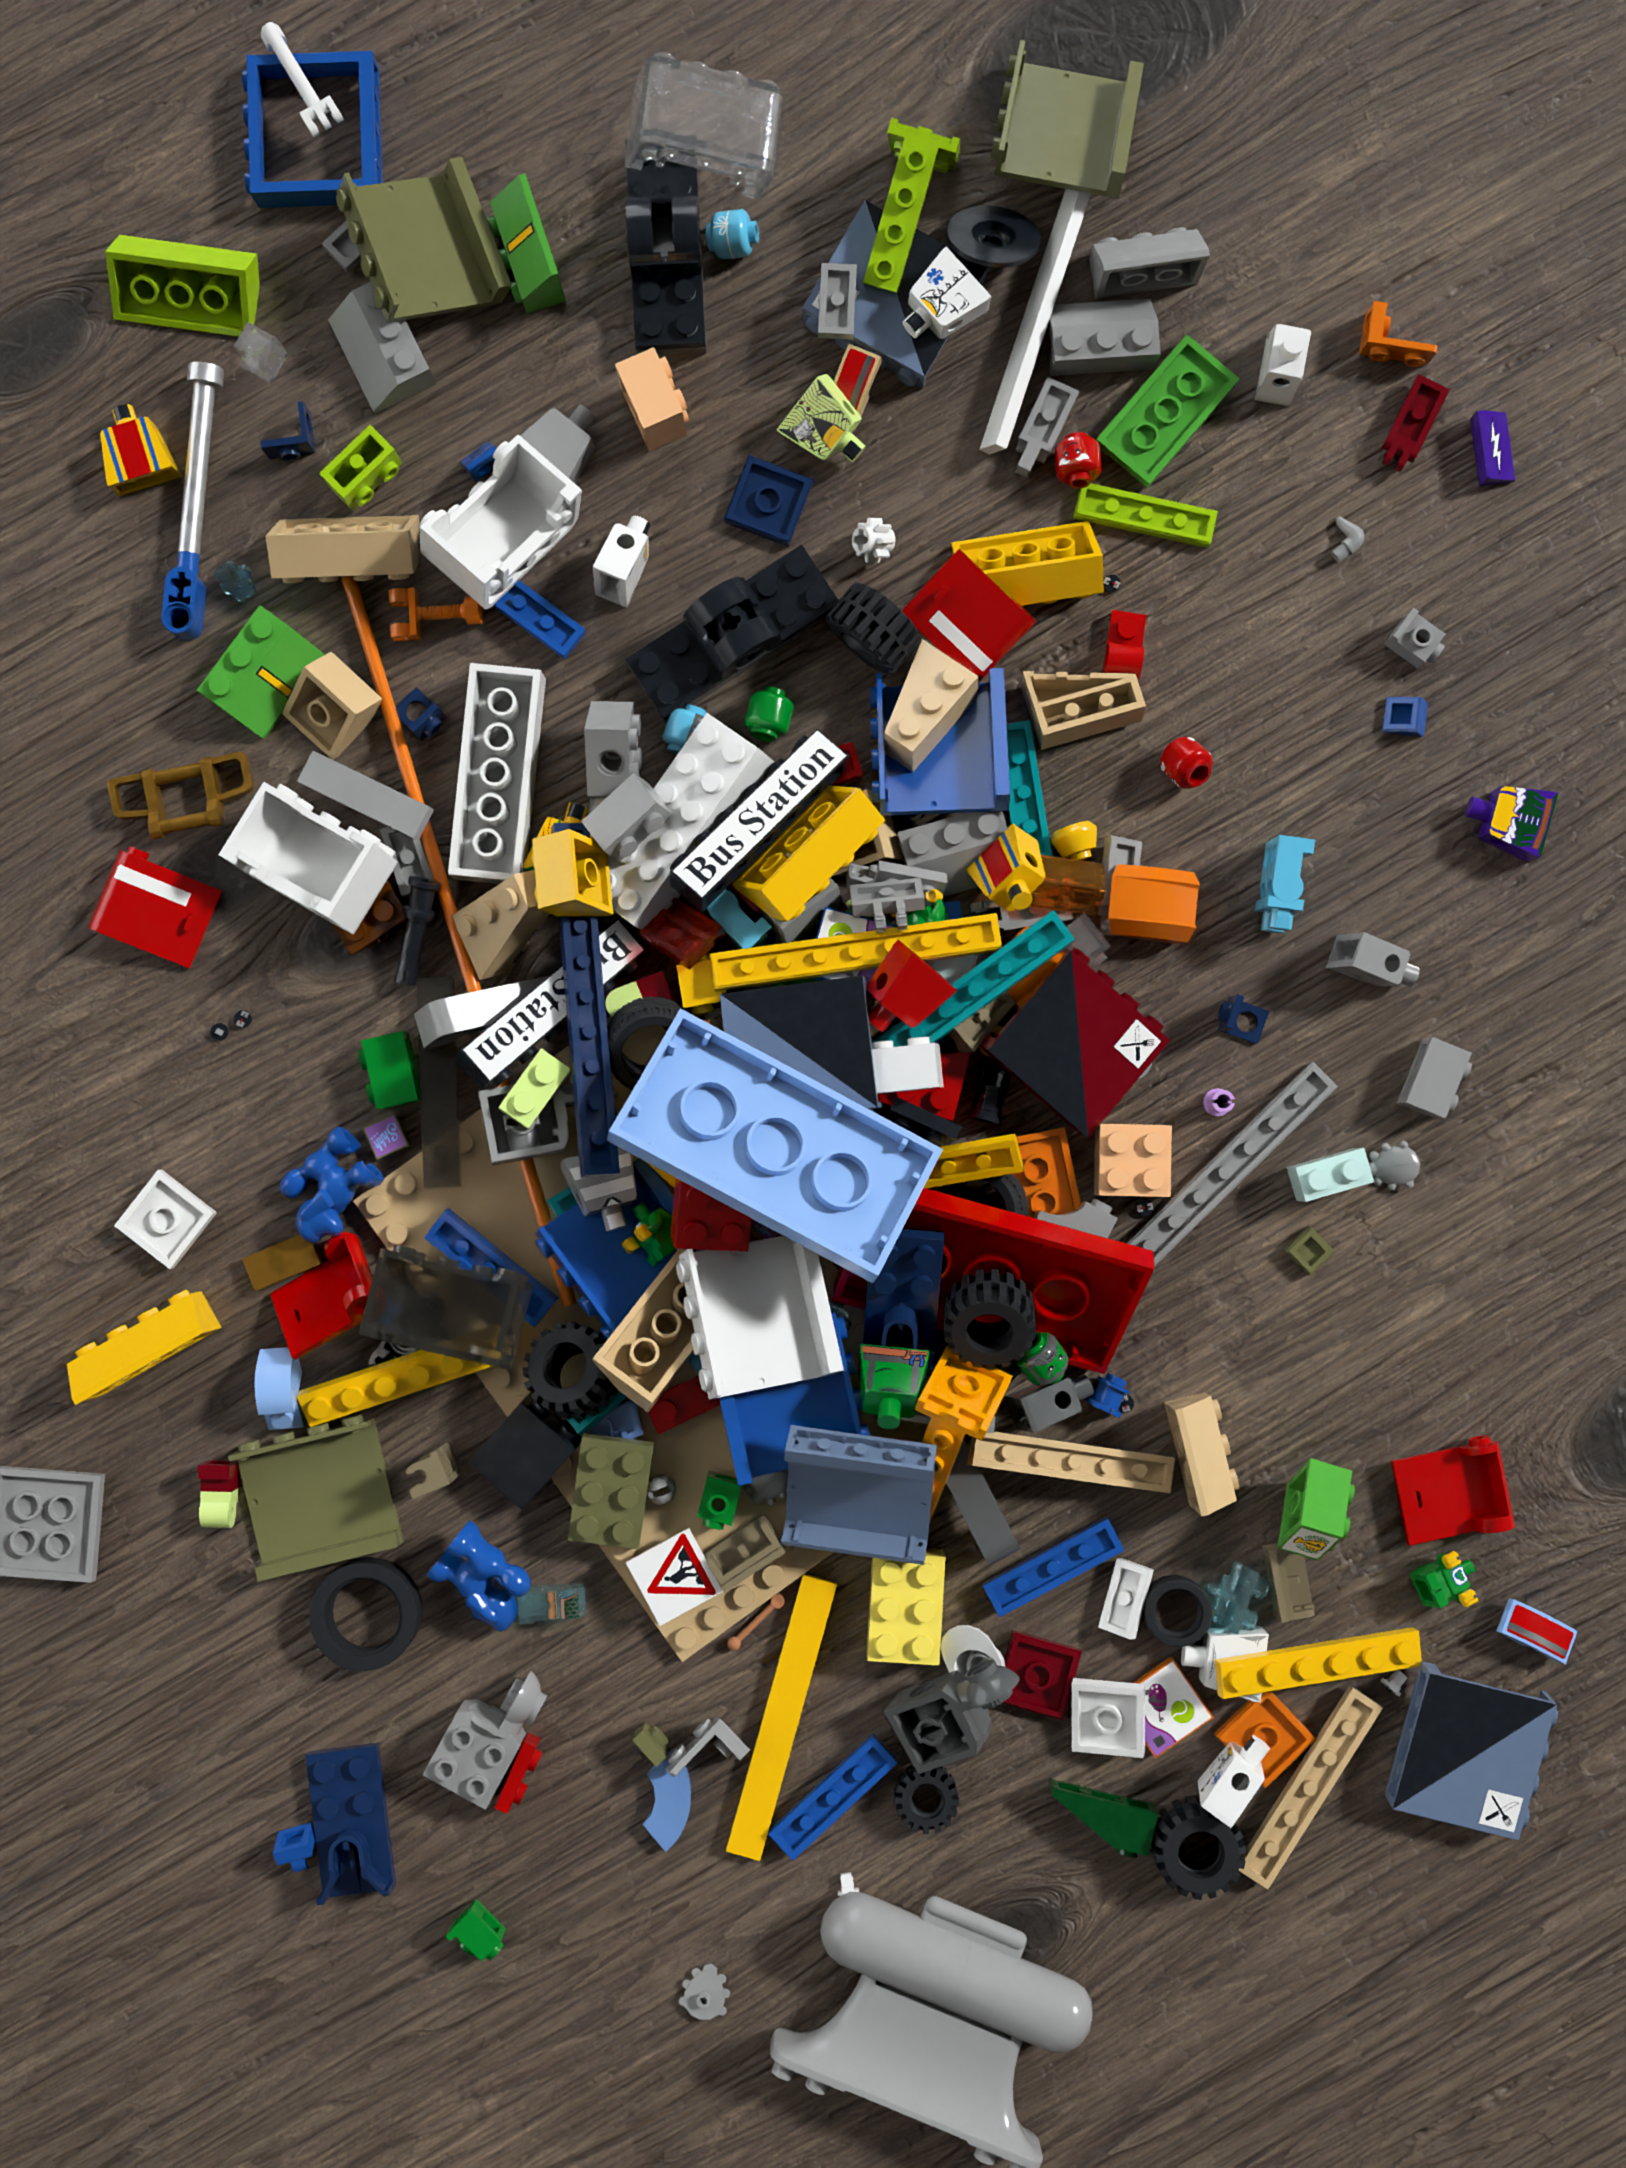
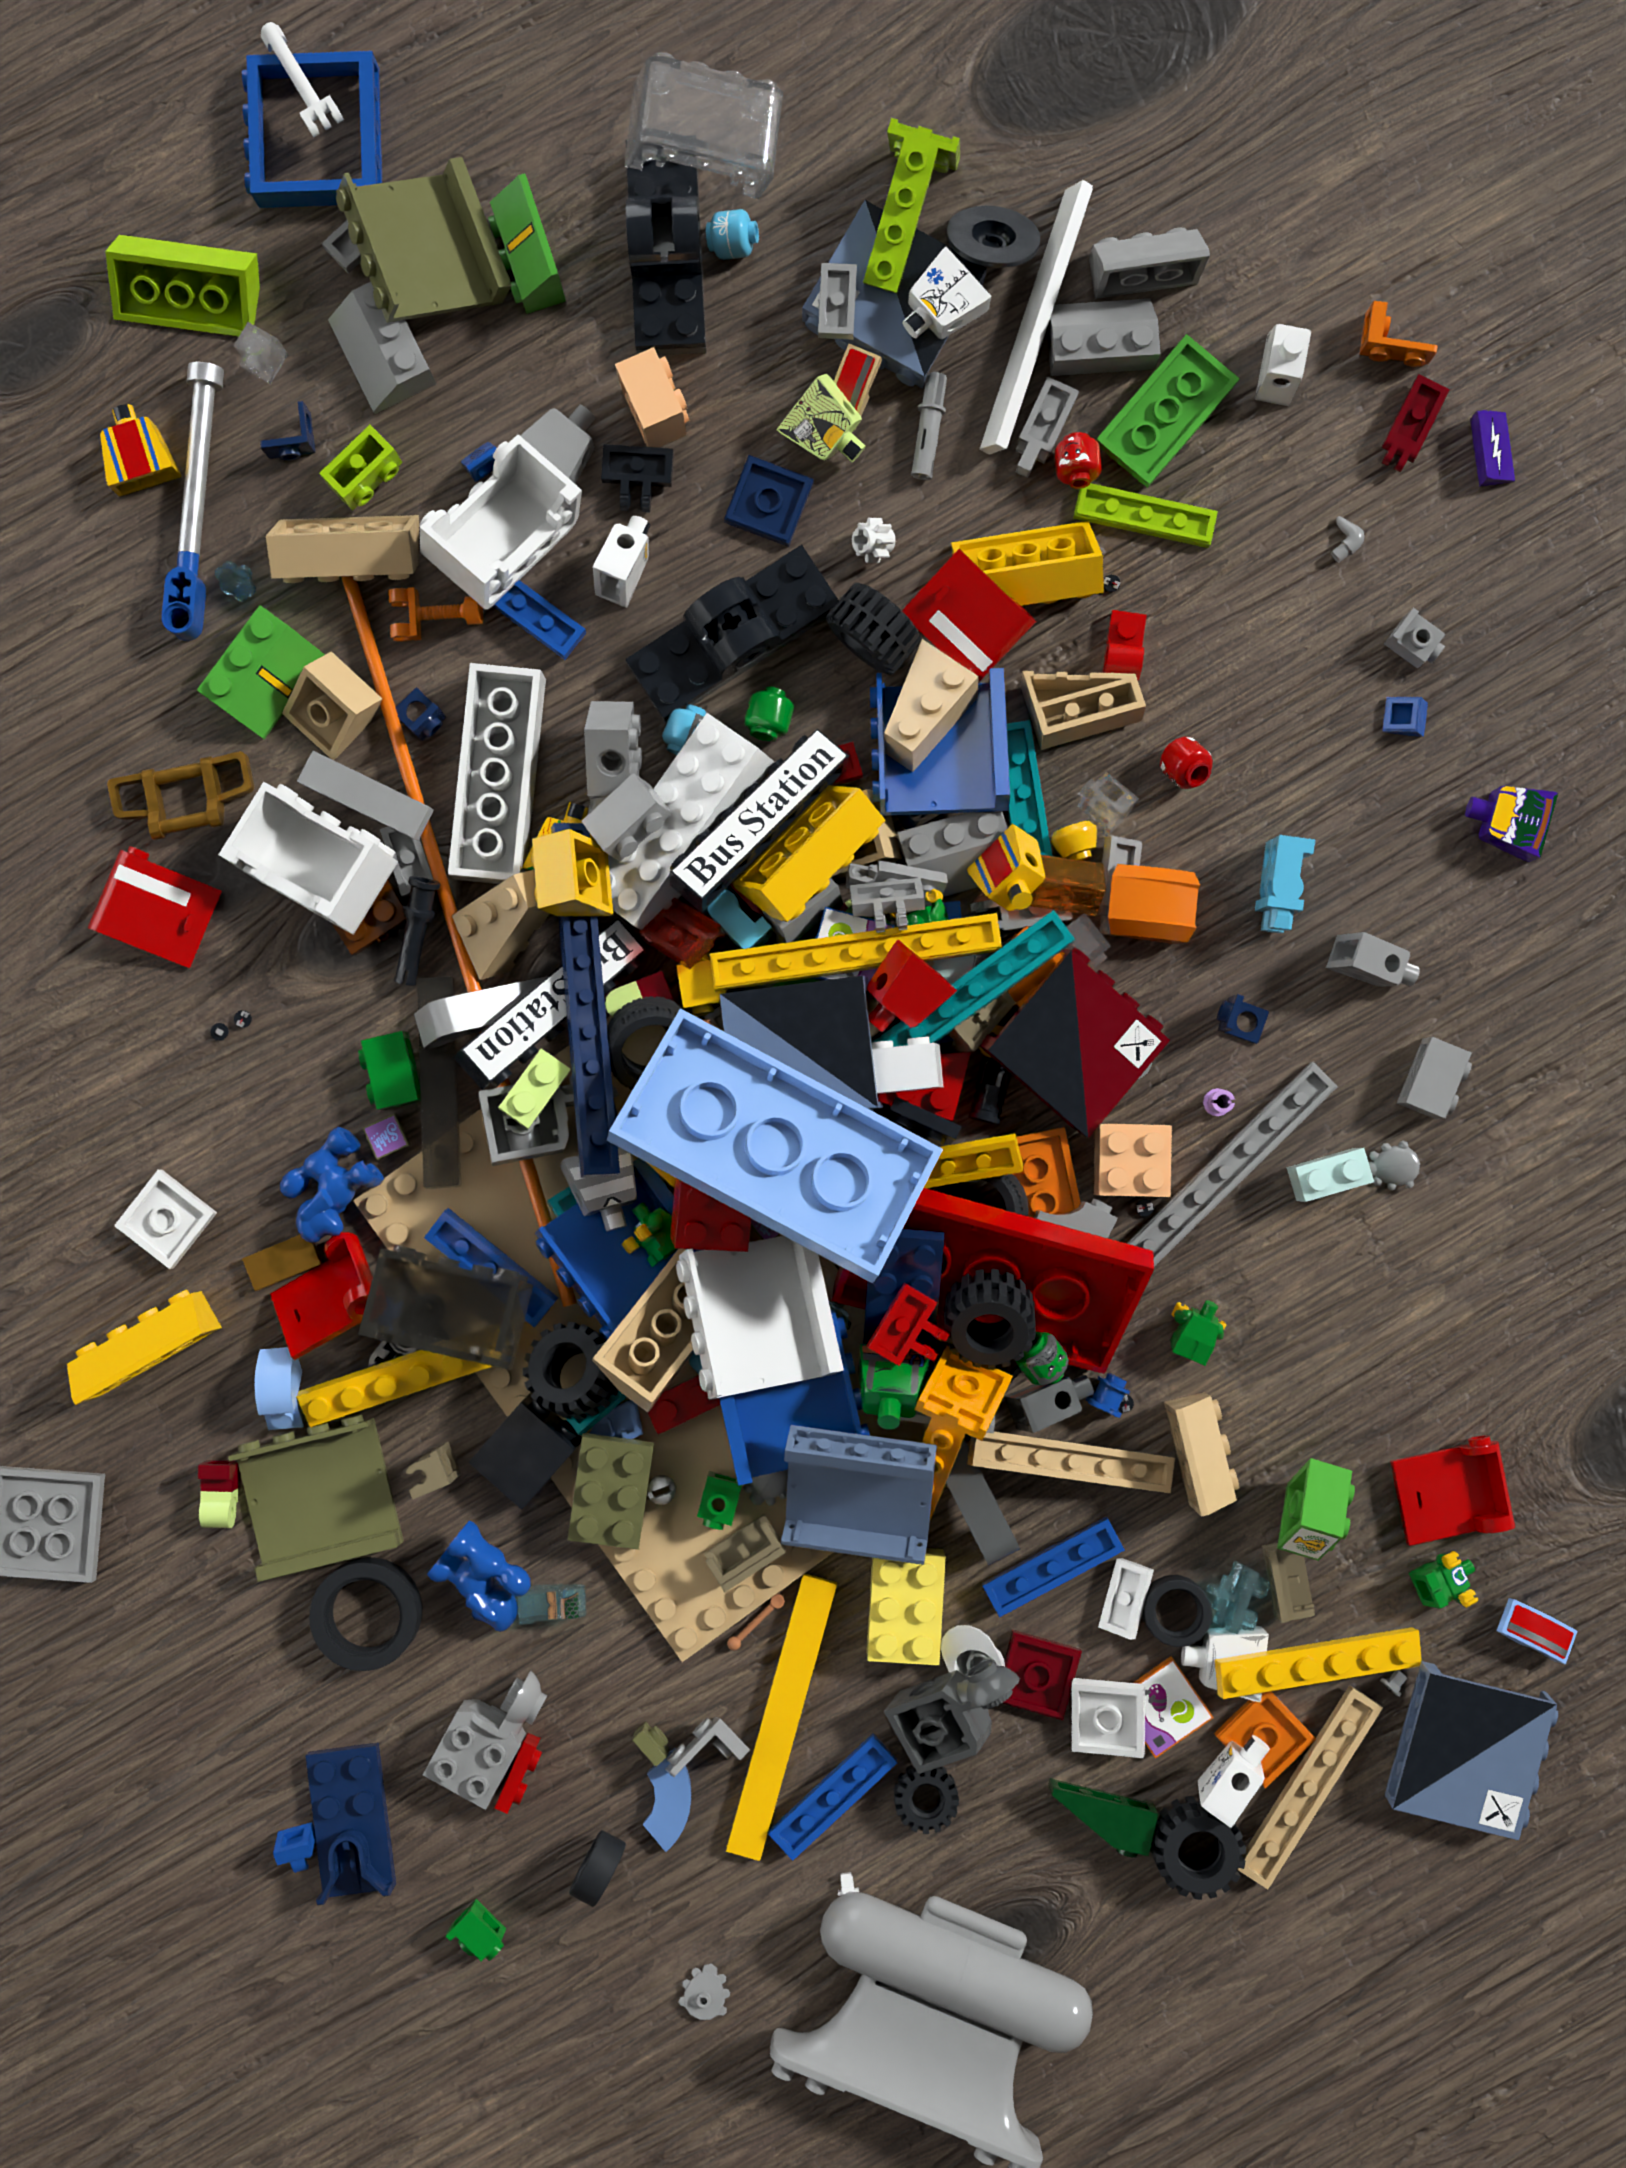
(597, 1868): none -> black tyre
(637, 467): none -> black hinge
(674, 1576): white piece -> none
(903, 1324): none -> red hinge
(929, 425): none -> light grey axle
(1066, 127): olive panel -> none
(1106, 802): none -> clear brick
(1196, 1331): none -> green piece
(1309, 1250): olive tile -> none

